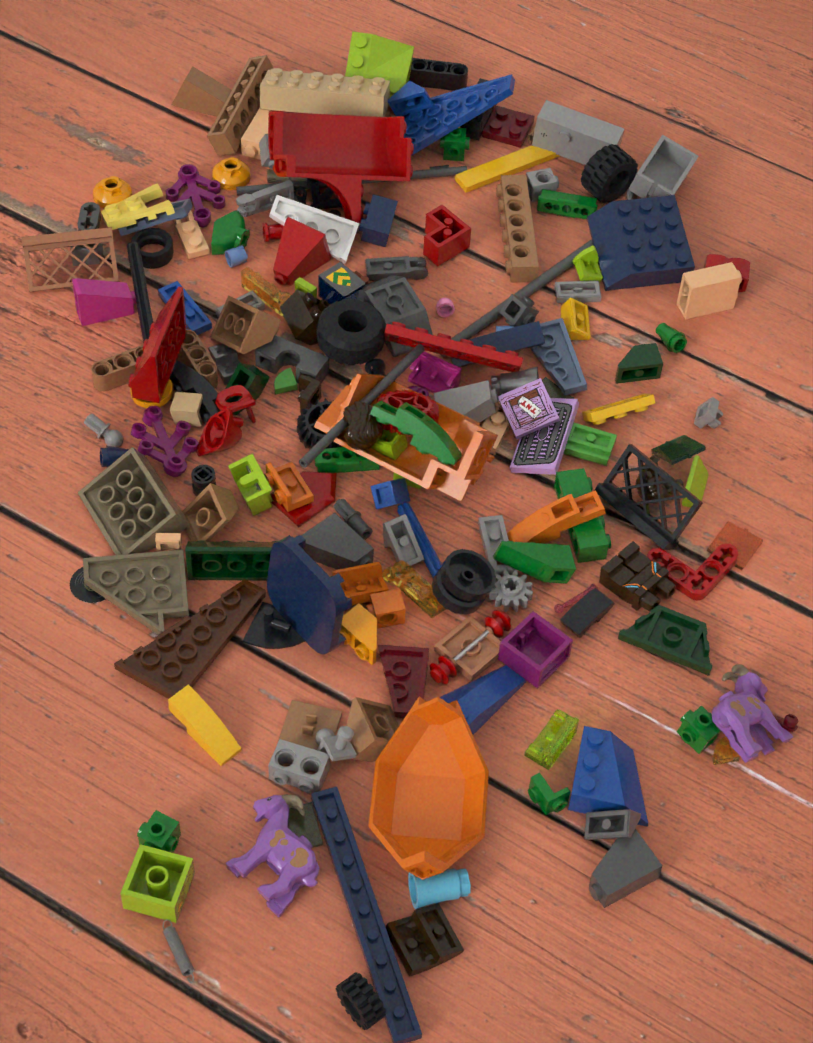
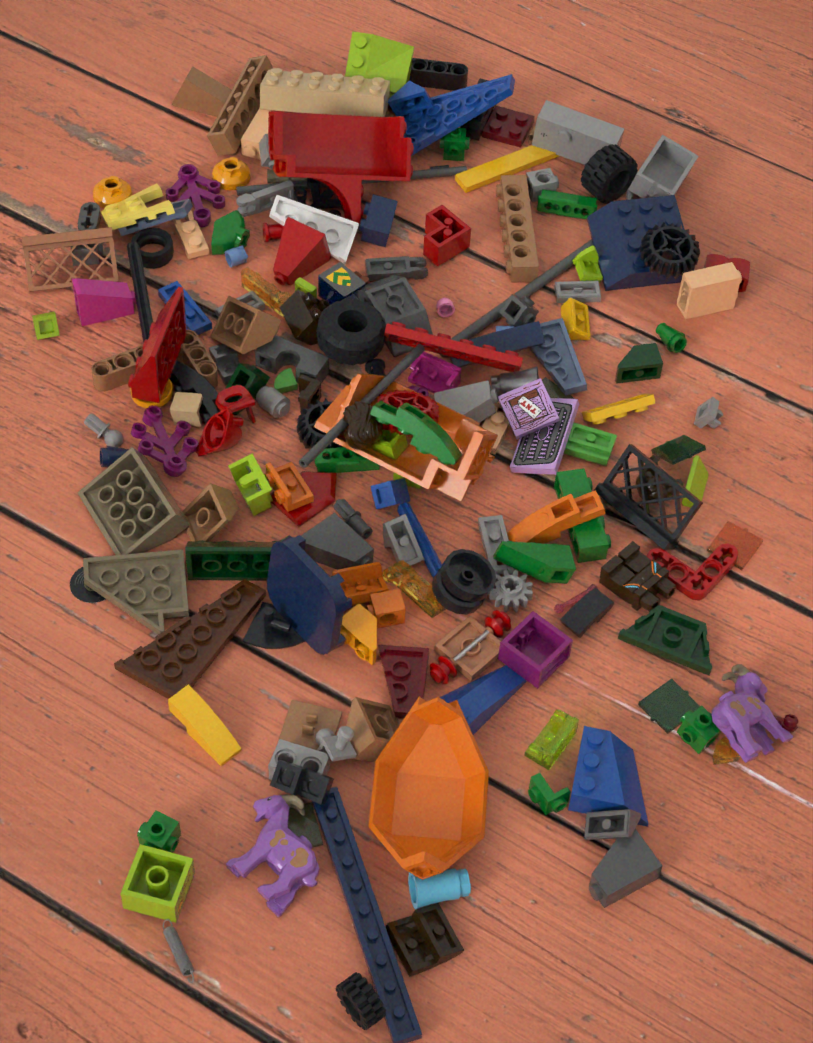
(45, 325): none -> lime tile
(168, 541): light nougat tile -> none
(202, 477): black wheel -> none
(273, 401): none -> light grey brick
(301, 782): none -> black slope
(668, 257): none -> black gear
(668, 705): none -> clear green piece

